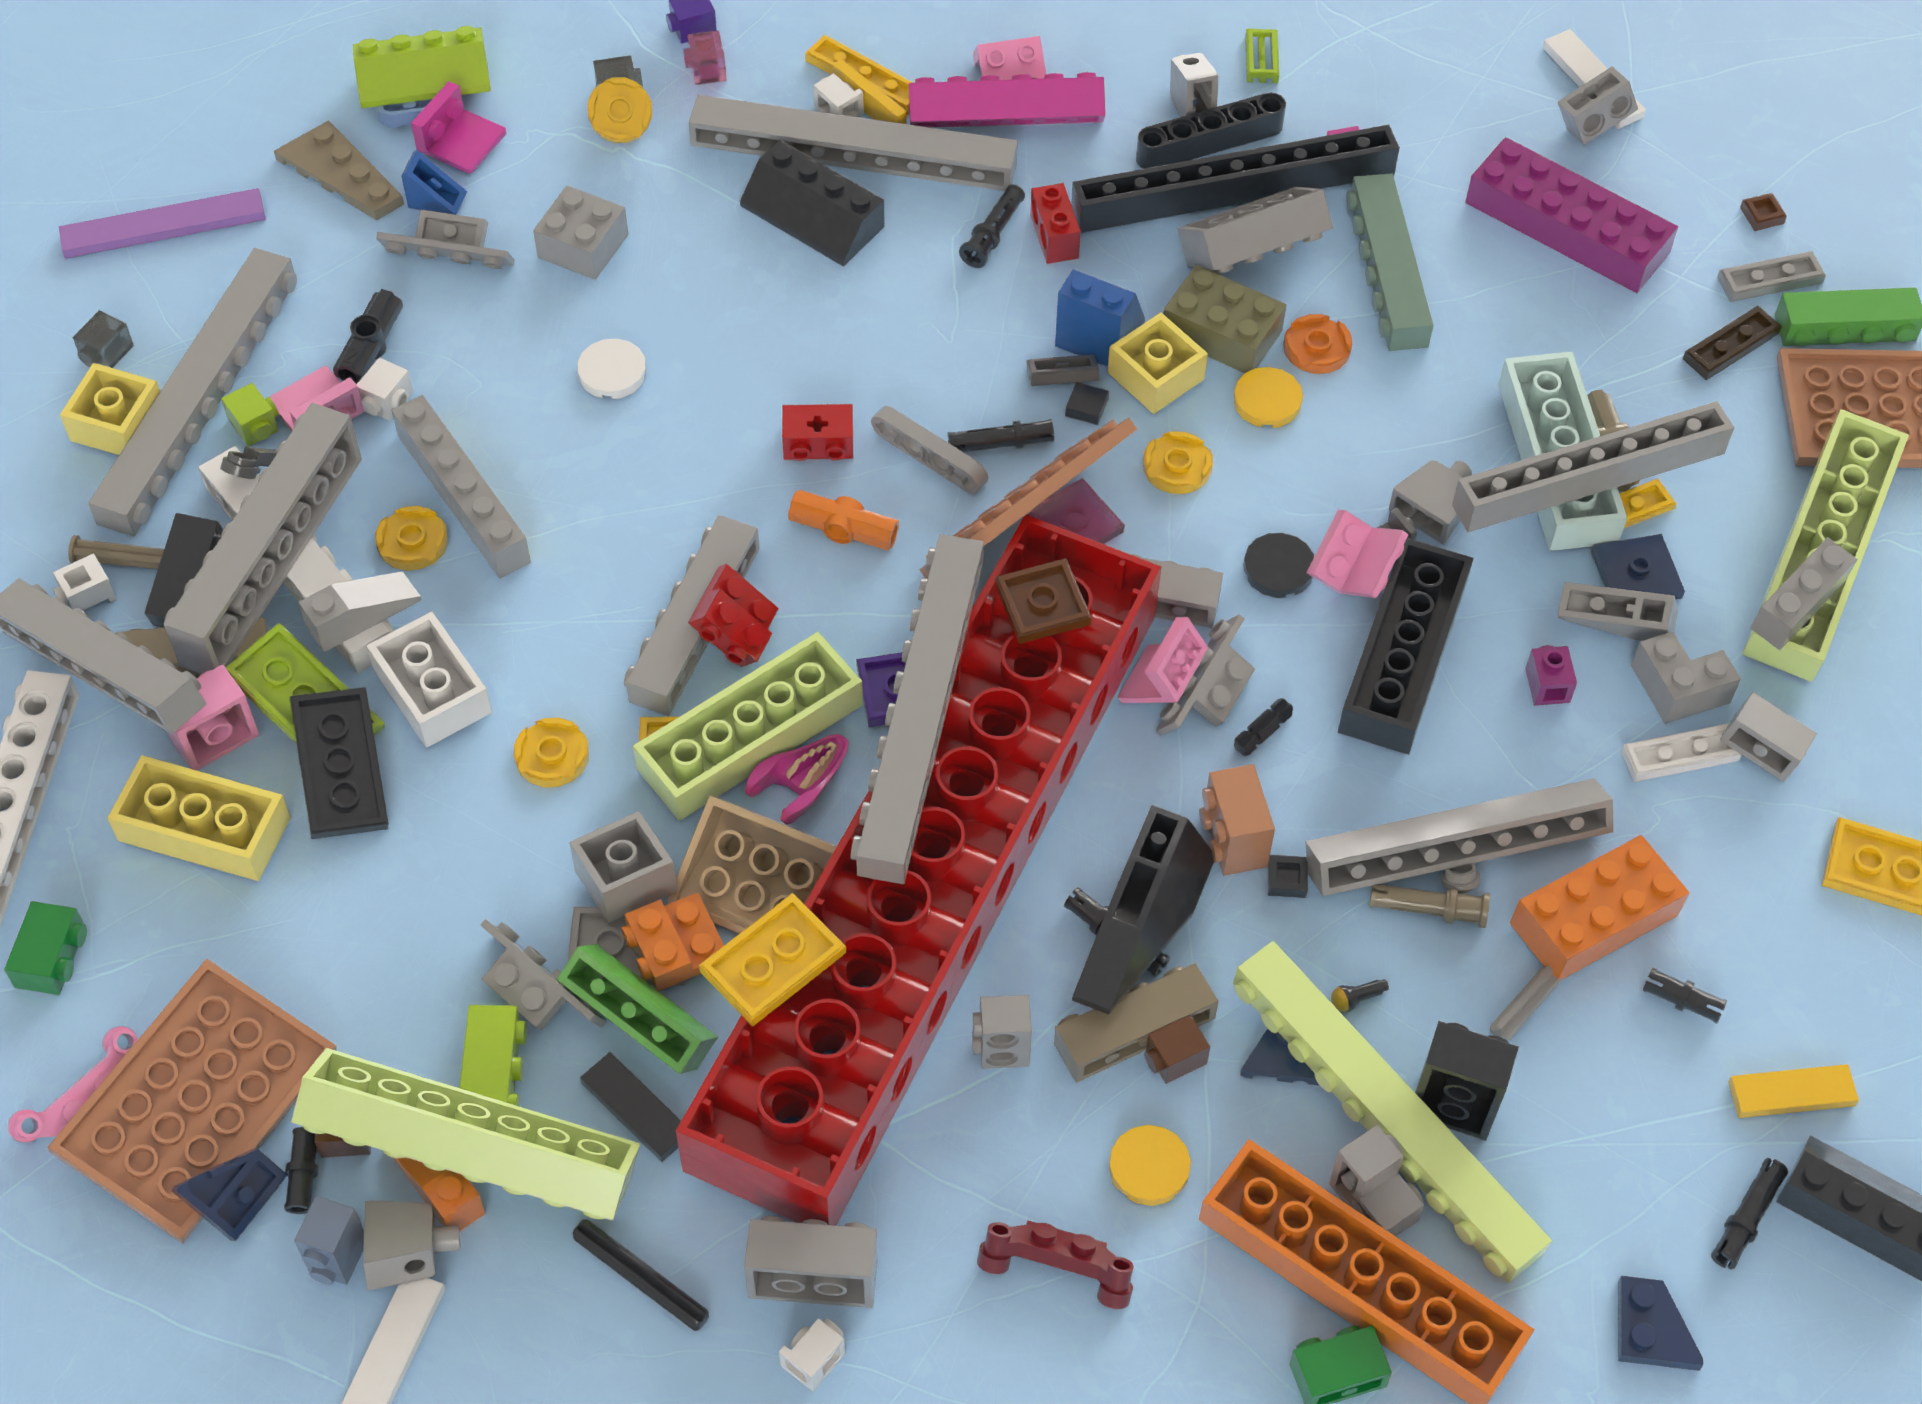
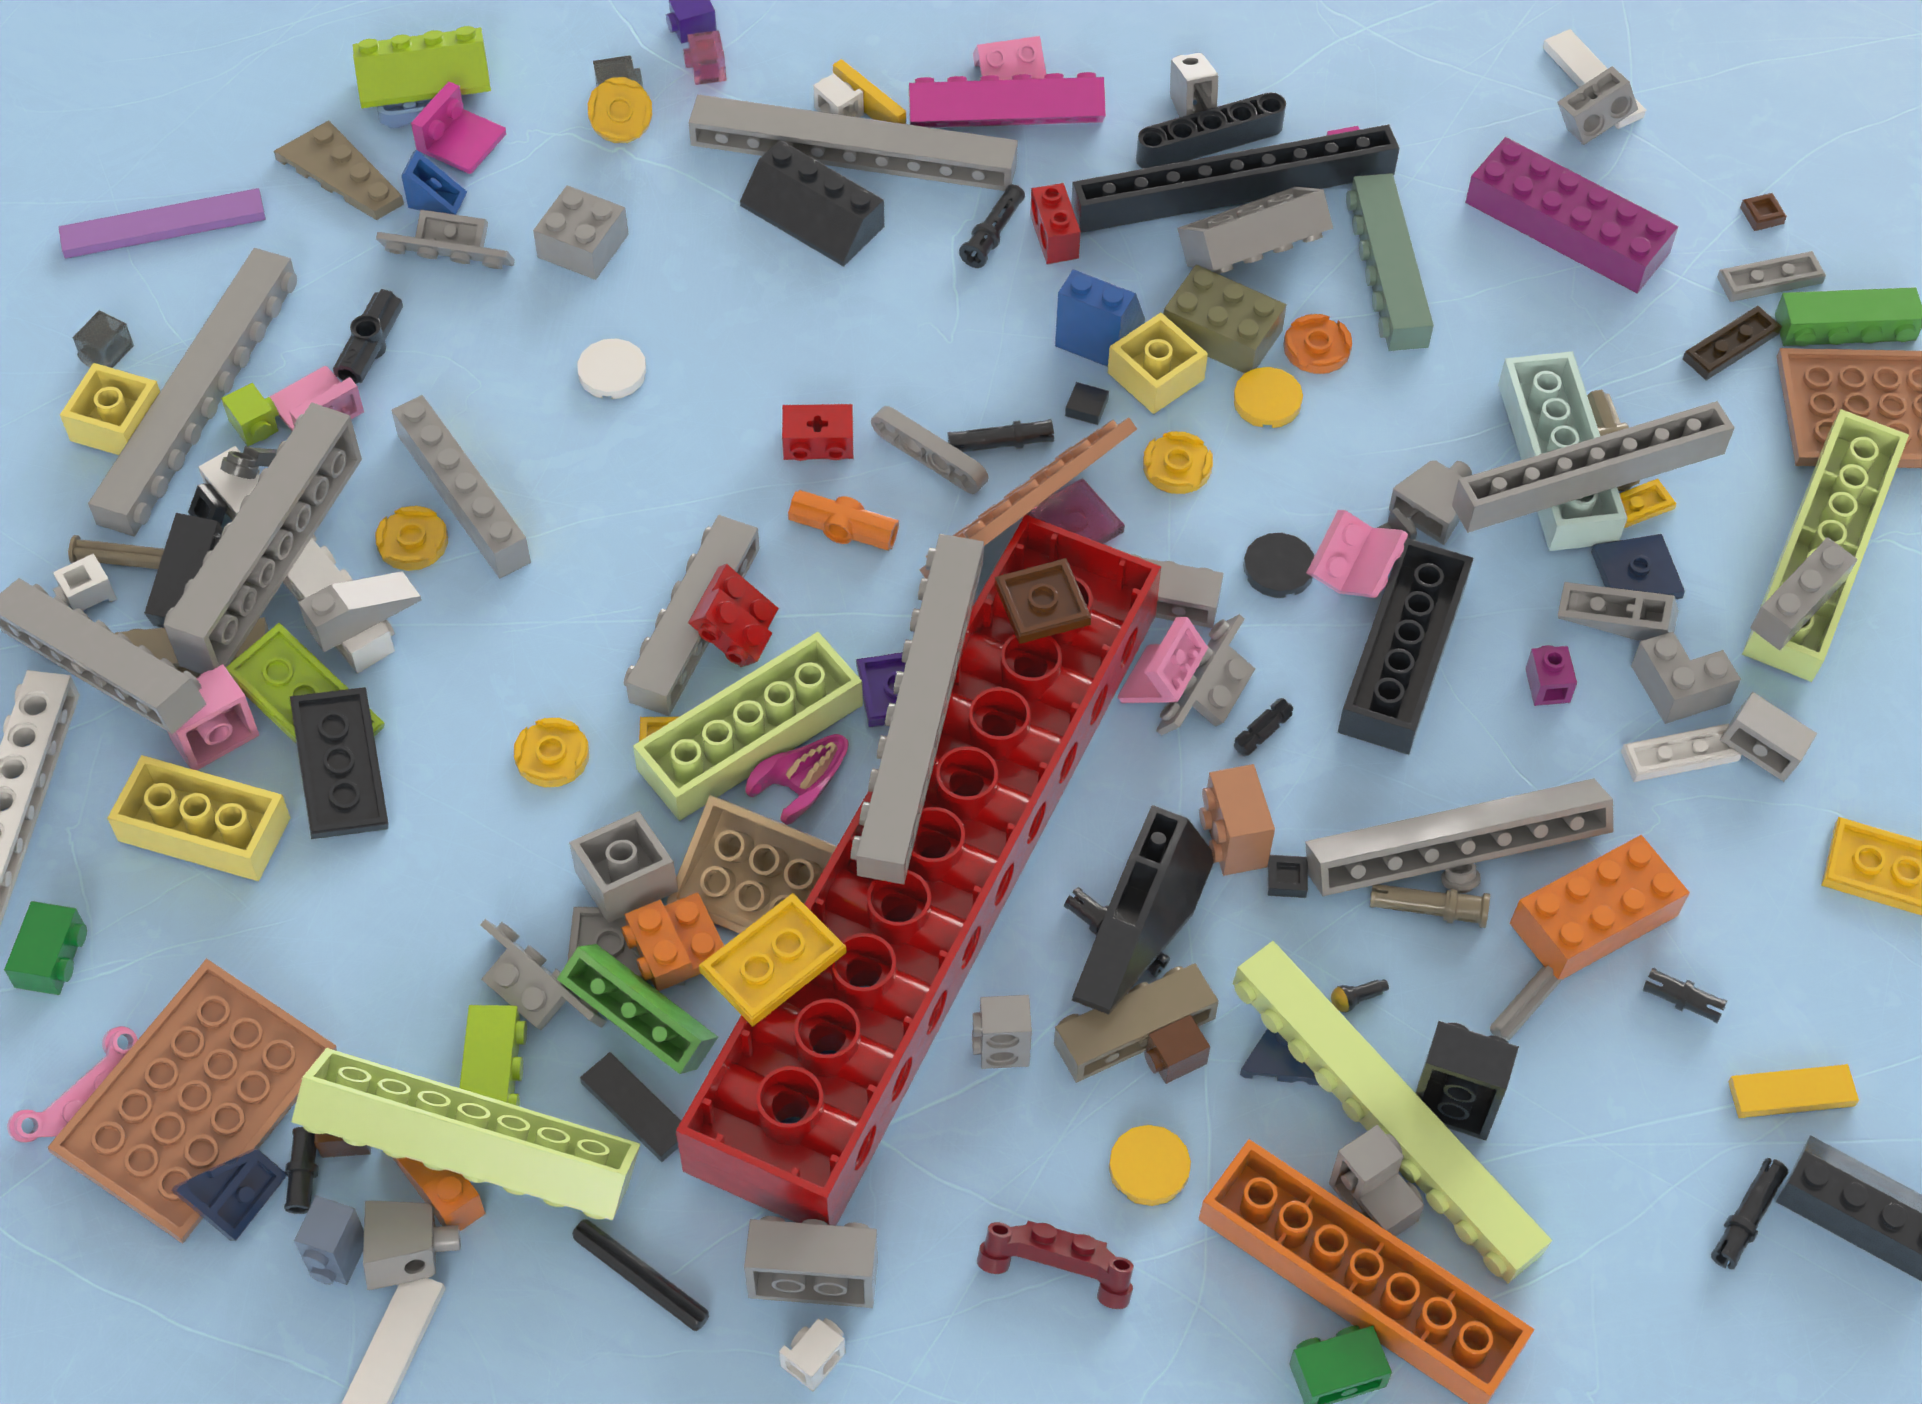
(208, 504): none -> black tile
(384, 388): white brick -> none
(429, 679): white brick -> none
(829, 51): yellow tile -> none
(1062, 370): dark grey tile -> none
(1262, 73): lime tile -> none
(1652, 1327): dark blue wing -> none

